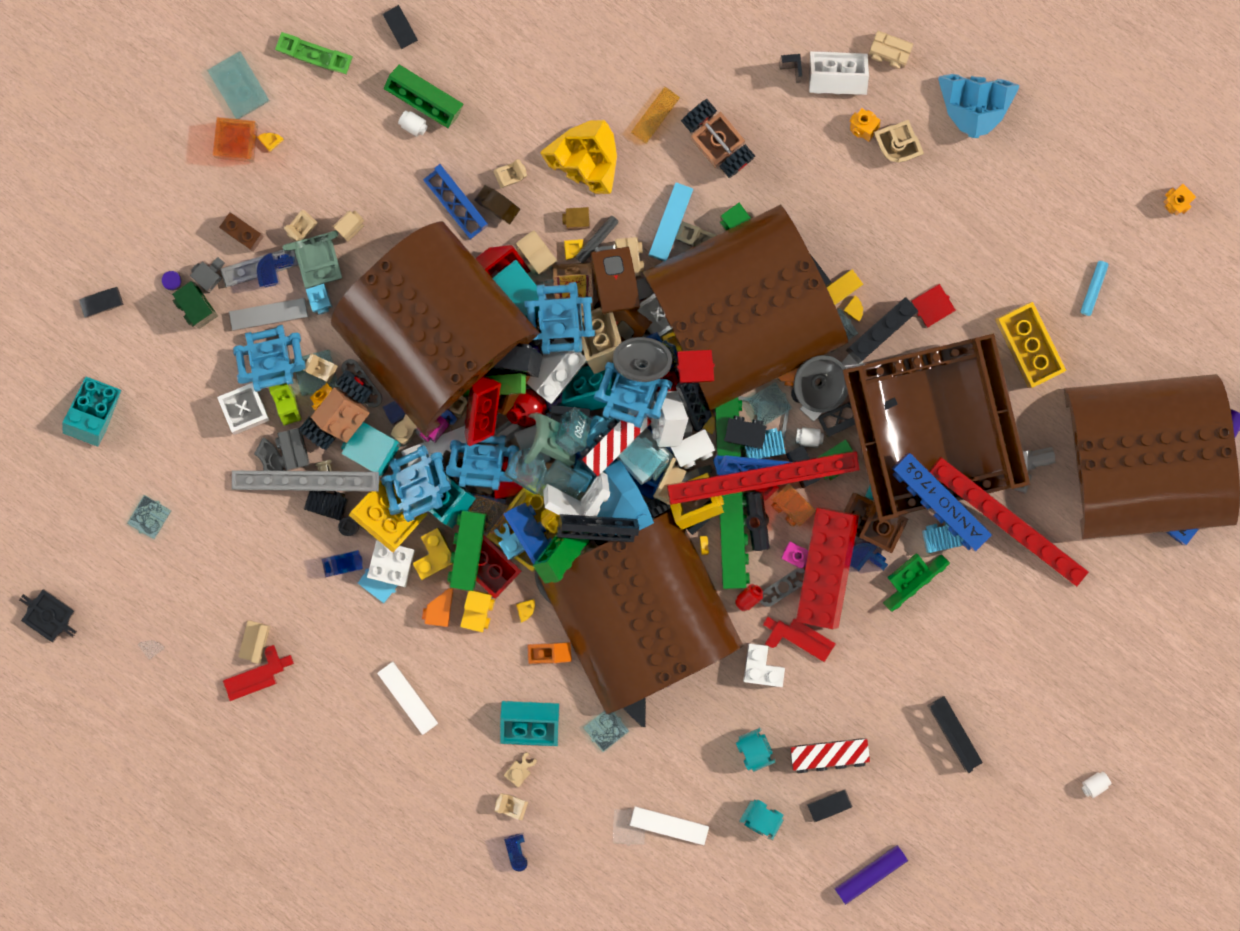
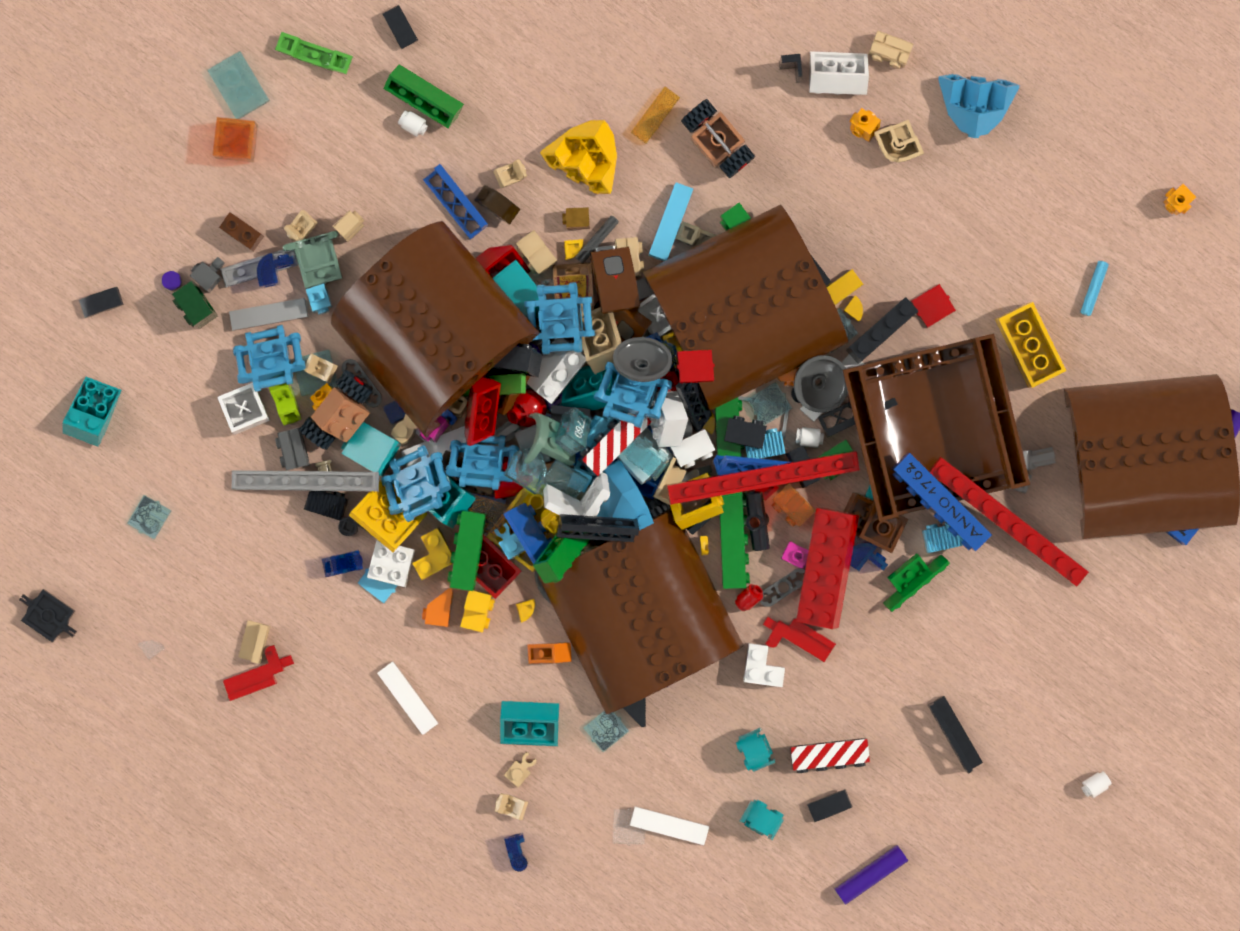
(269, 456): dark grey tile -> none
(270, 140): yellow tile -> none

